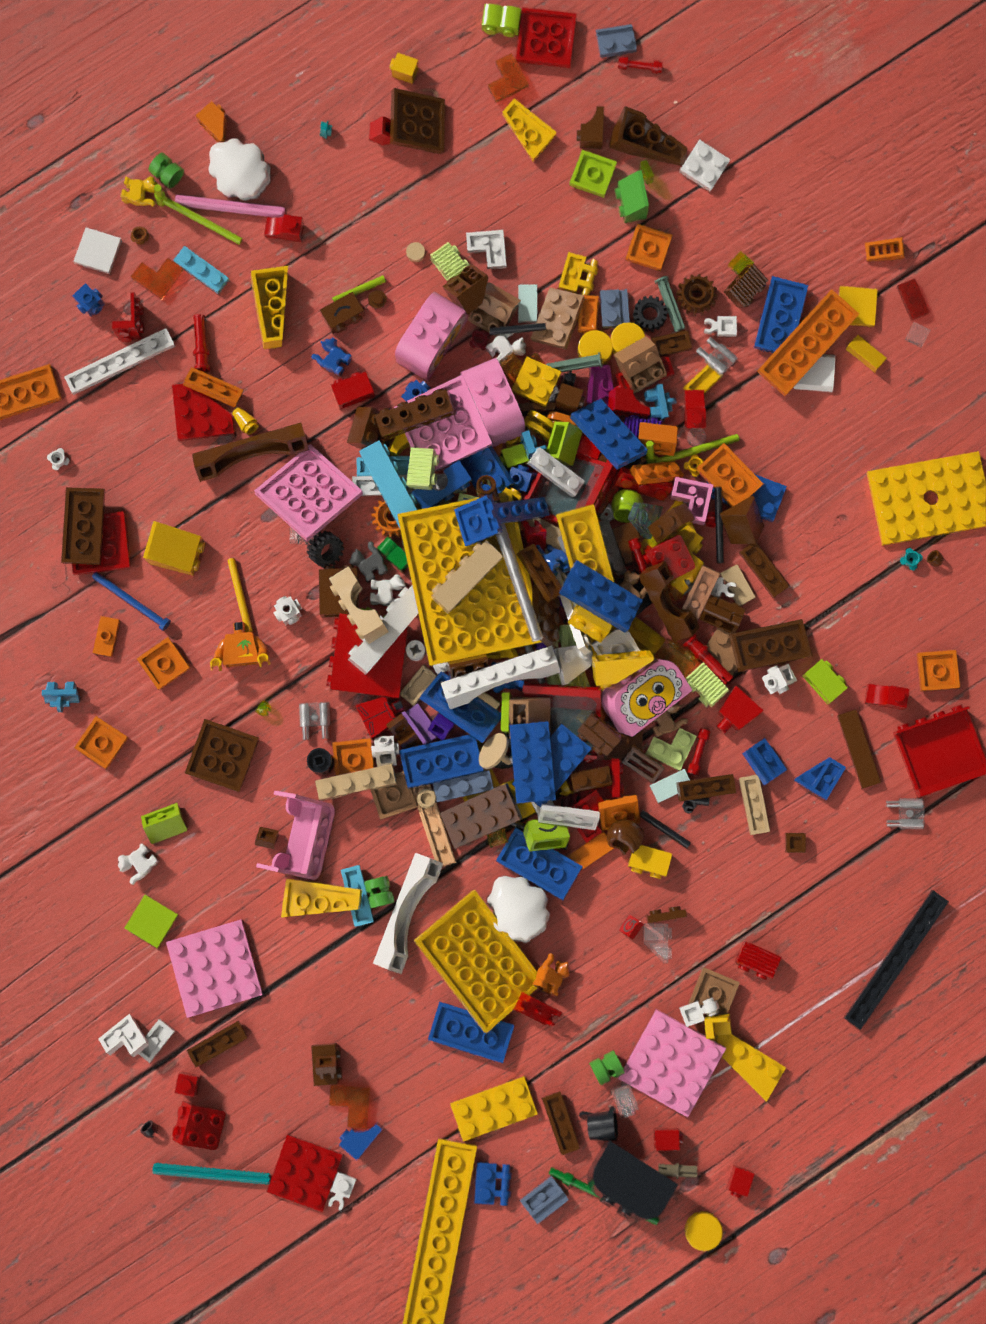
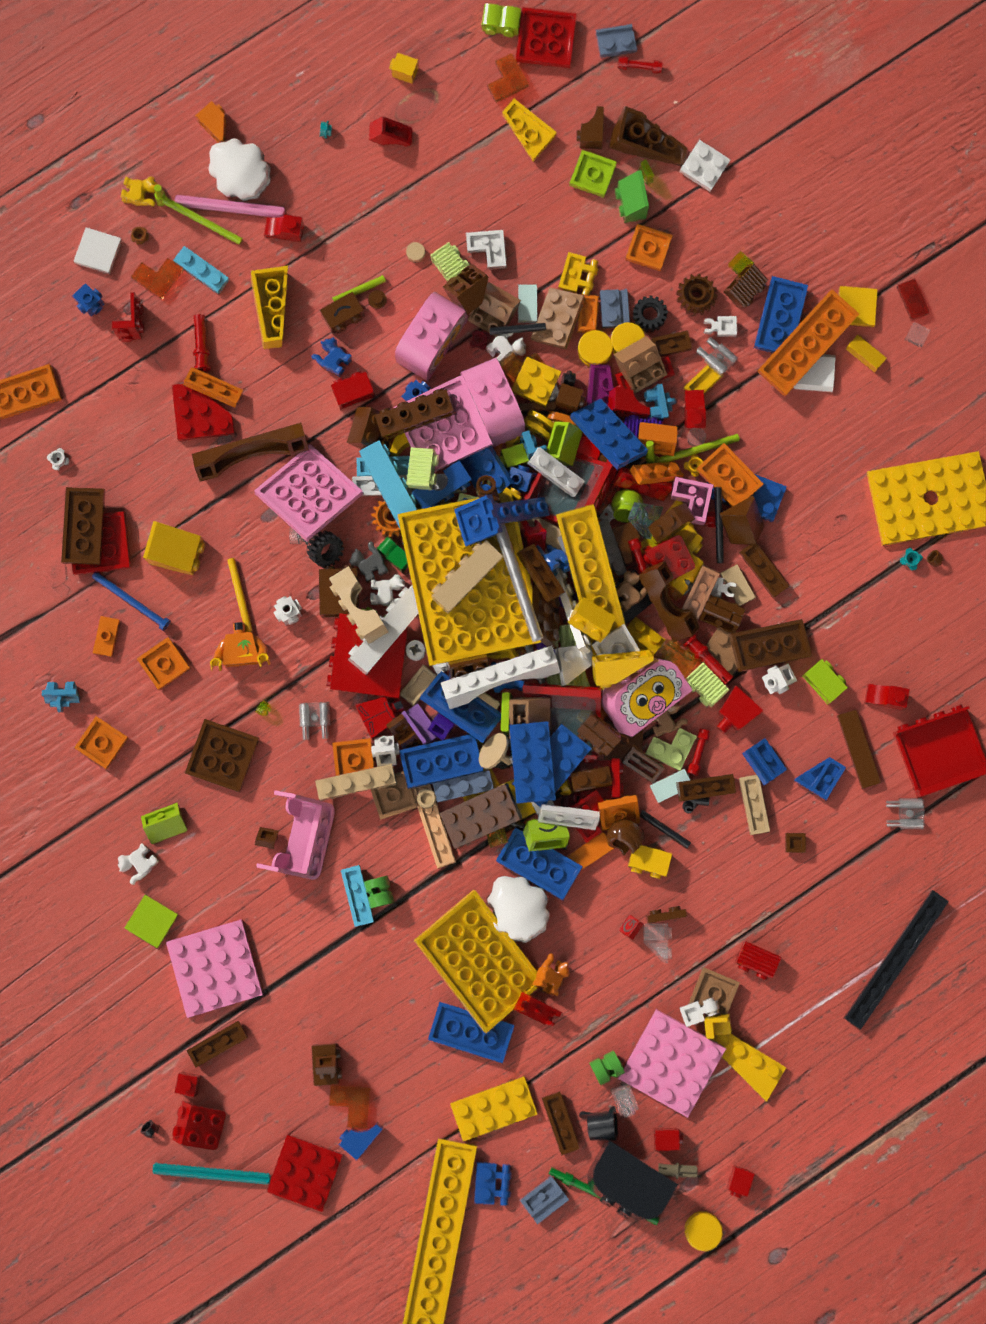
(119, 361): white plate -> none
(126, 1033): white plate -> none
(157, 1039): white plate -> none
(168, 172): bright green wheel -> none
(245, 421): yellow cone -> none
(316, 898): yellow wing -> none
(320, 761): black wheel -> none
(342, 1187): white plate -> none
(393, 947): white arch -> none
(417, 121): reddish brown plate -> none
(578, 363): sand green axle -> none
(600, 596): blue plate -> none
(671, 304): sand green axle -> none
(889, 242): orange slope -> none
(938, 670): orange plate -> none

